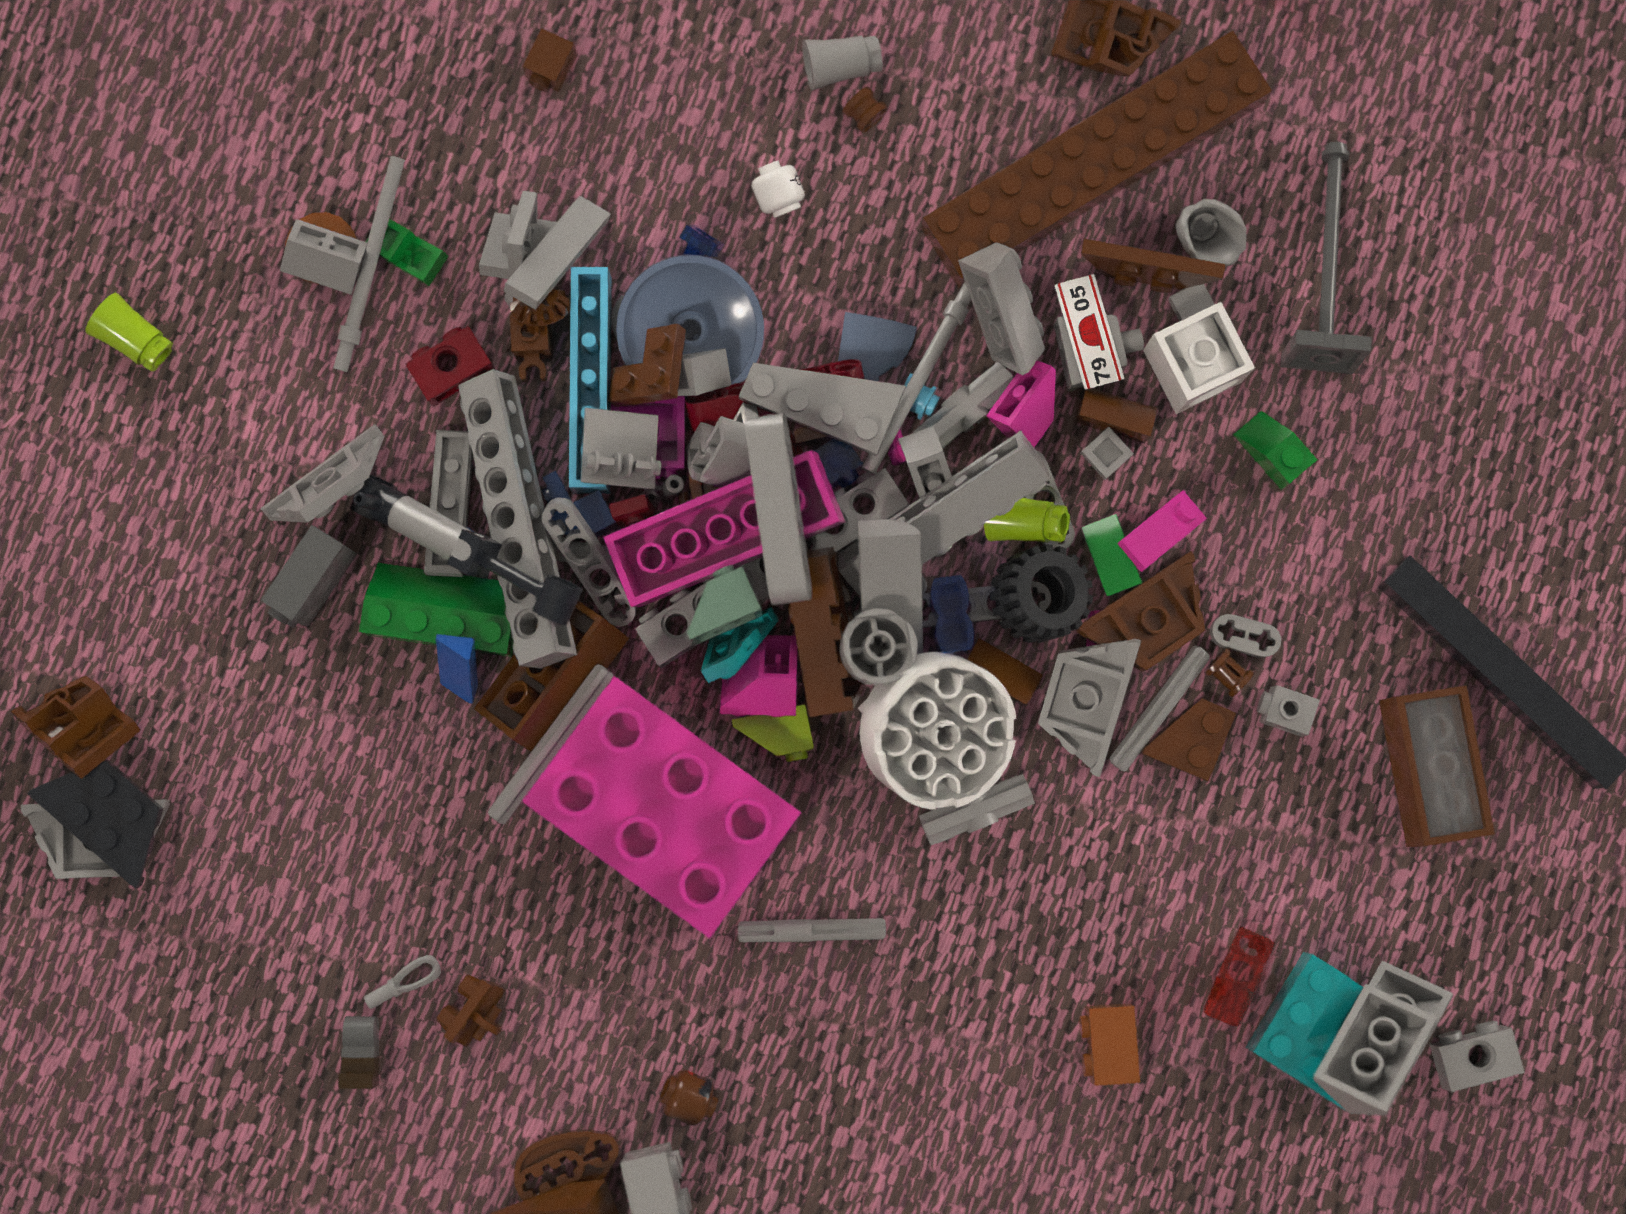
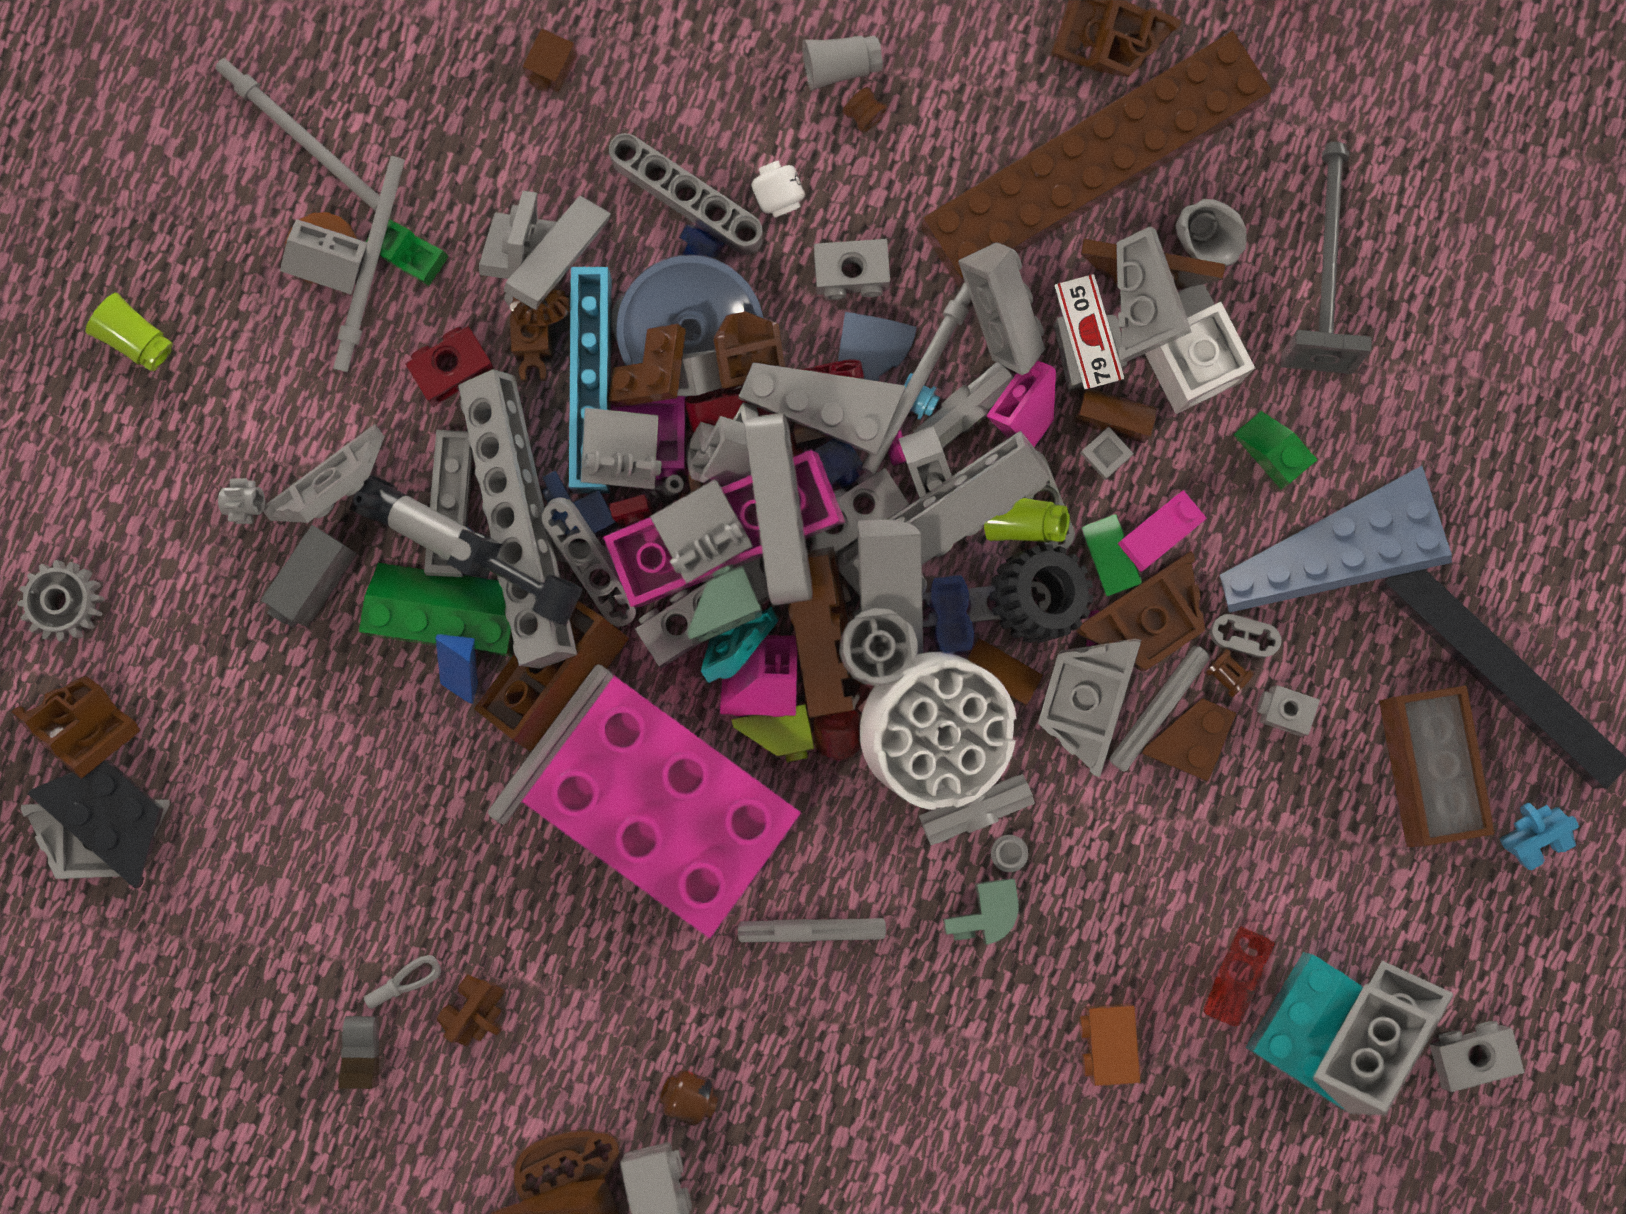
(41, 596): none -> light grey gear
(241, 501): none -> light grey gear
(249, 89): none -> light grey bar
(678, 179): none -> light grey beam
(701, 531): none -> light grey hinge
(745, 341): none -> reddish brown slope
(838, 734): none -> clear red head
(867, 254): none -> light grey brick
(996, 914): none -> sand green brick
(1009, 853): none -> light grey plate
(1149, 299): none -> light grey wing
(1366, 541): none -> sand blue wing
(1538, 830): none -> dark azure hips

